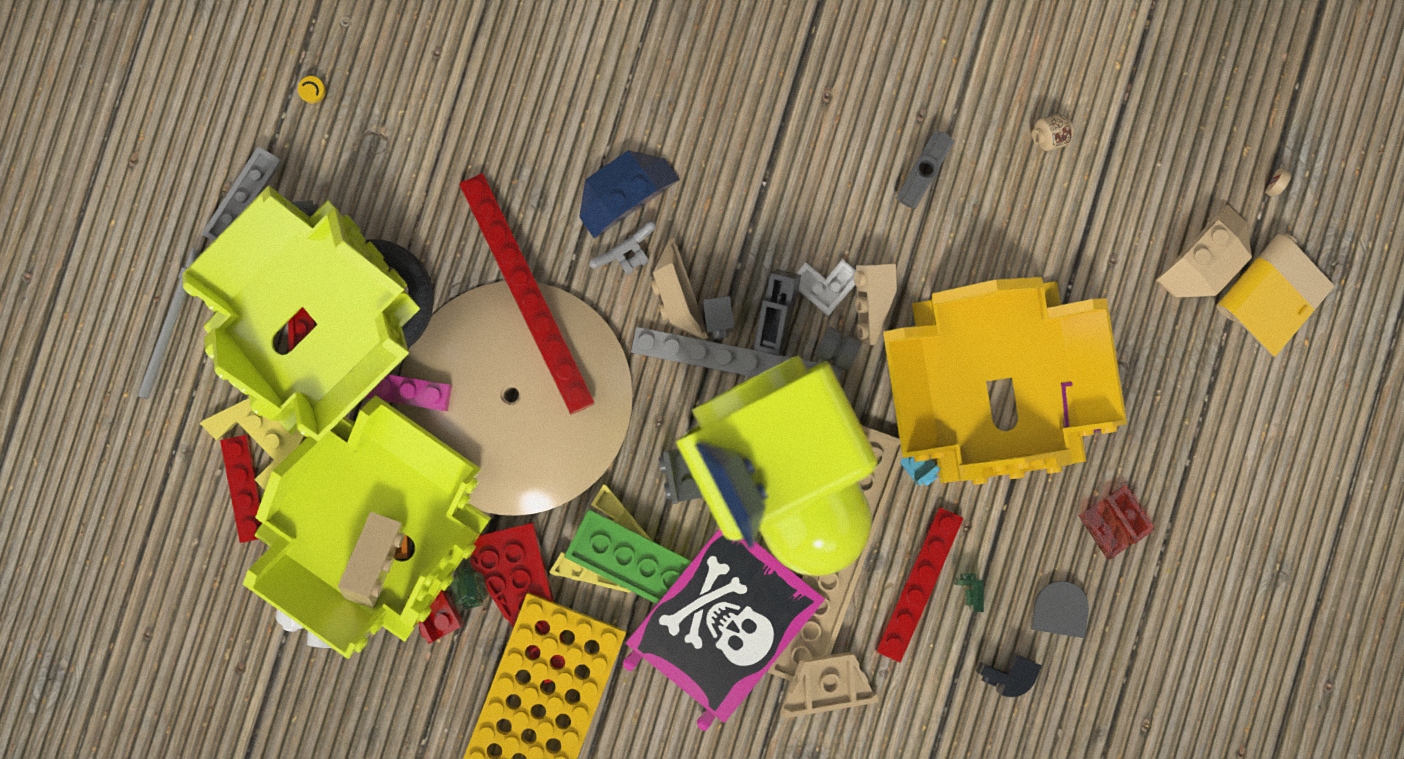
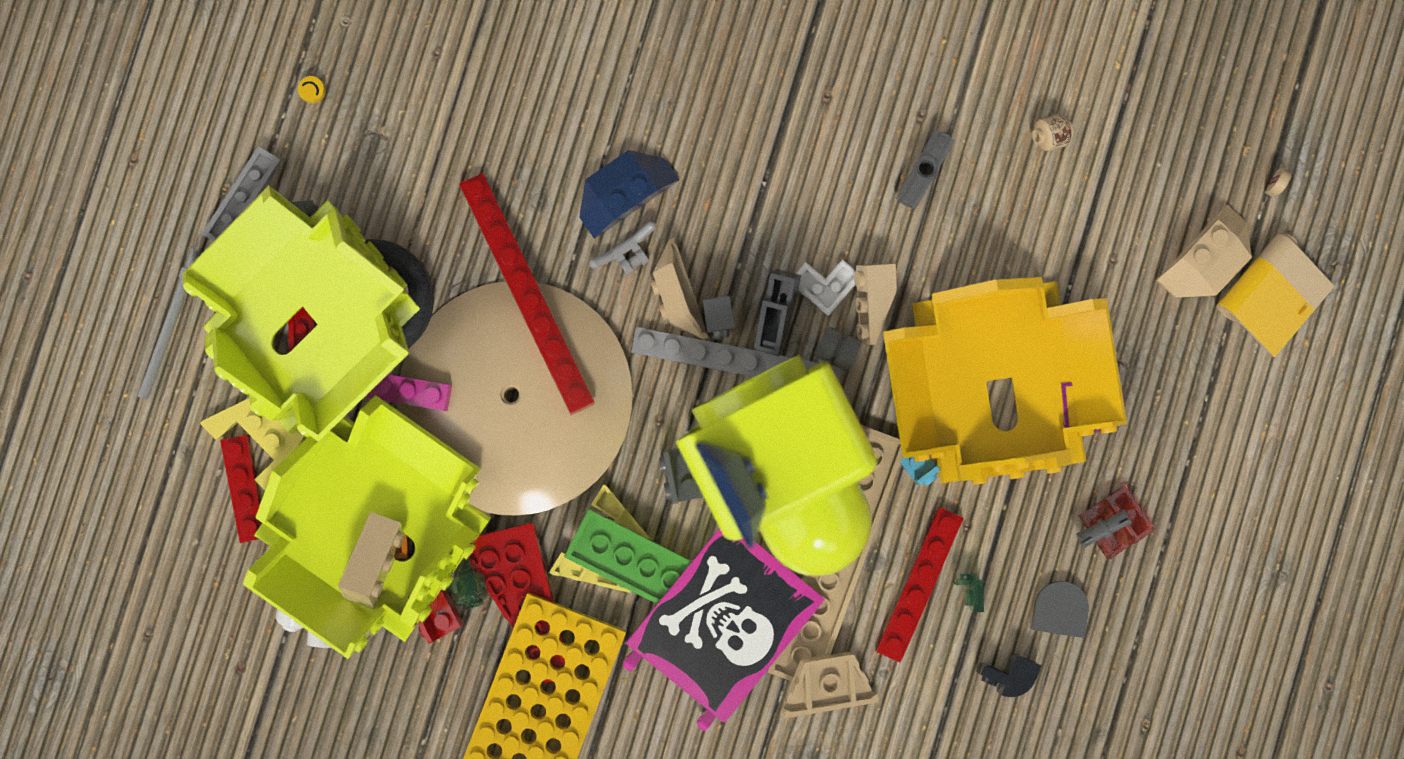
(1103, 528): none -> dark grey pin

